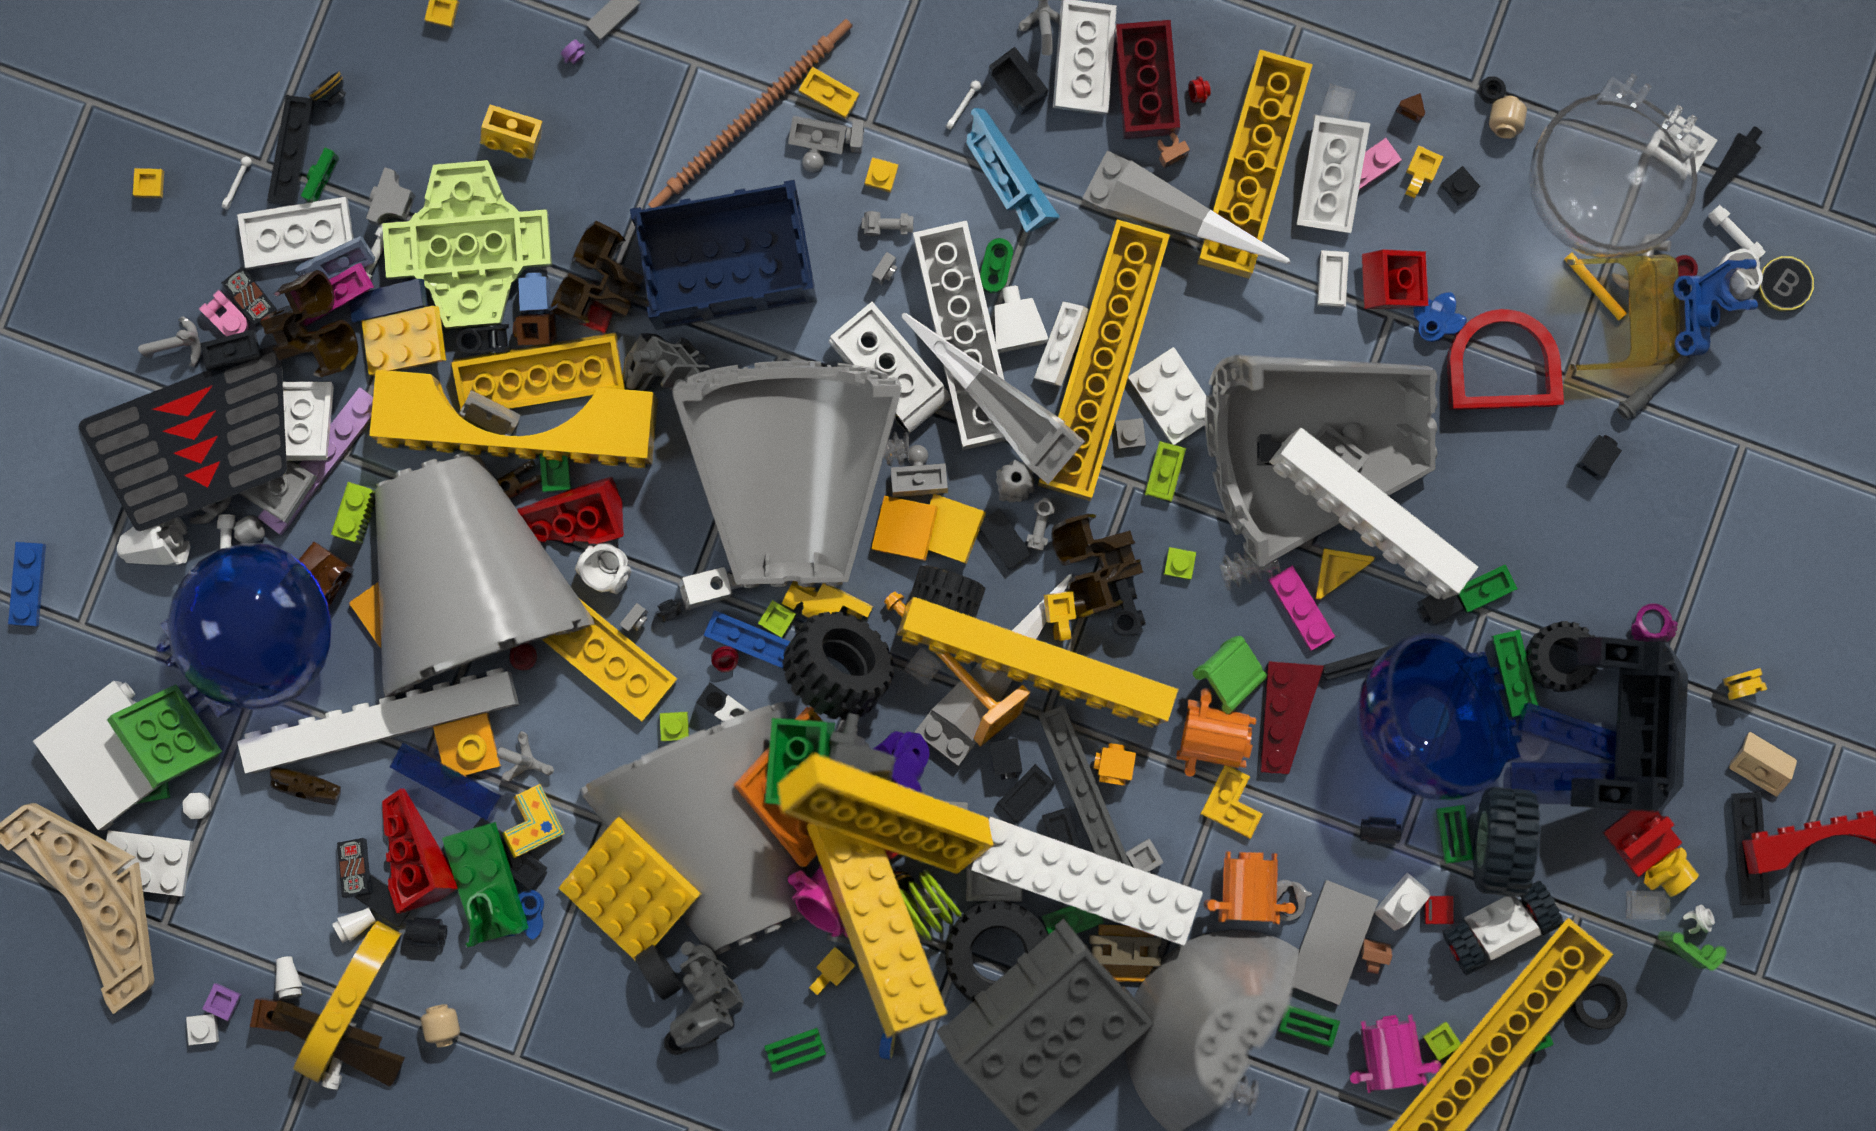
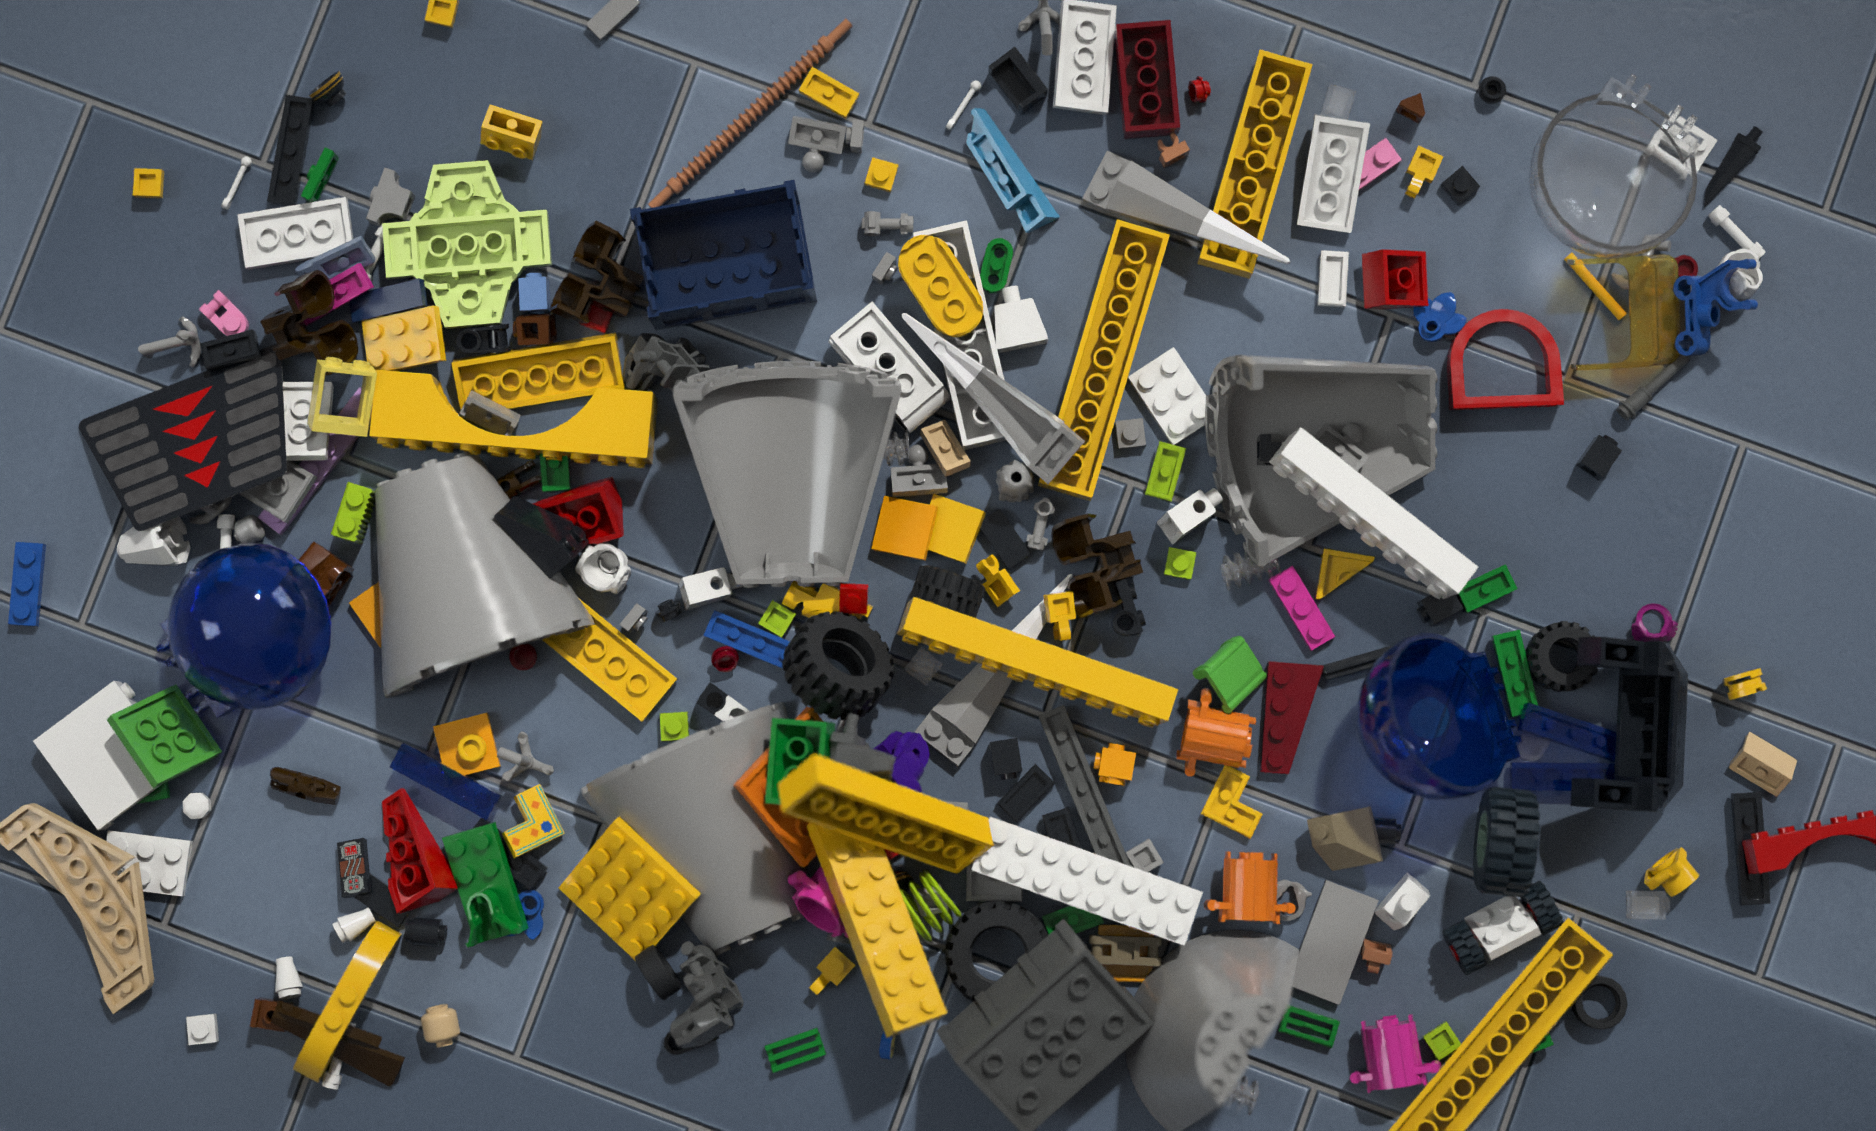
(222, 1001): medium lavender plate -> none
(248, 295): tile -> none
(341, 424): none -> light yellow window
(377, 722): white brick -> none
(542, 534): none -> black slope
(573, 52): medium lavender plate -> none
(853, 598): none -> red plate
(940, 285): none -> yellow tile
(945, 448): none -> tan plate
(999, 583): none -> yellow plate
(999, 713): light orange tile -> none
(1062, 343): white plate -> none
(1183, 517): none -> white torso
(1346, 838): none -> dark tan slope
(1438, 910): red tile -> none
(1444, 838): green tile -> none
(1507, 117): tan head -> none
(1642, 839): red bracket -> none
(1703, 917): white plate -> none
(1706, 958): bright green piece -> none
(1786, 283): black tile -> none

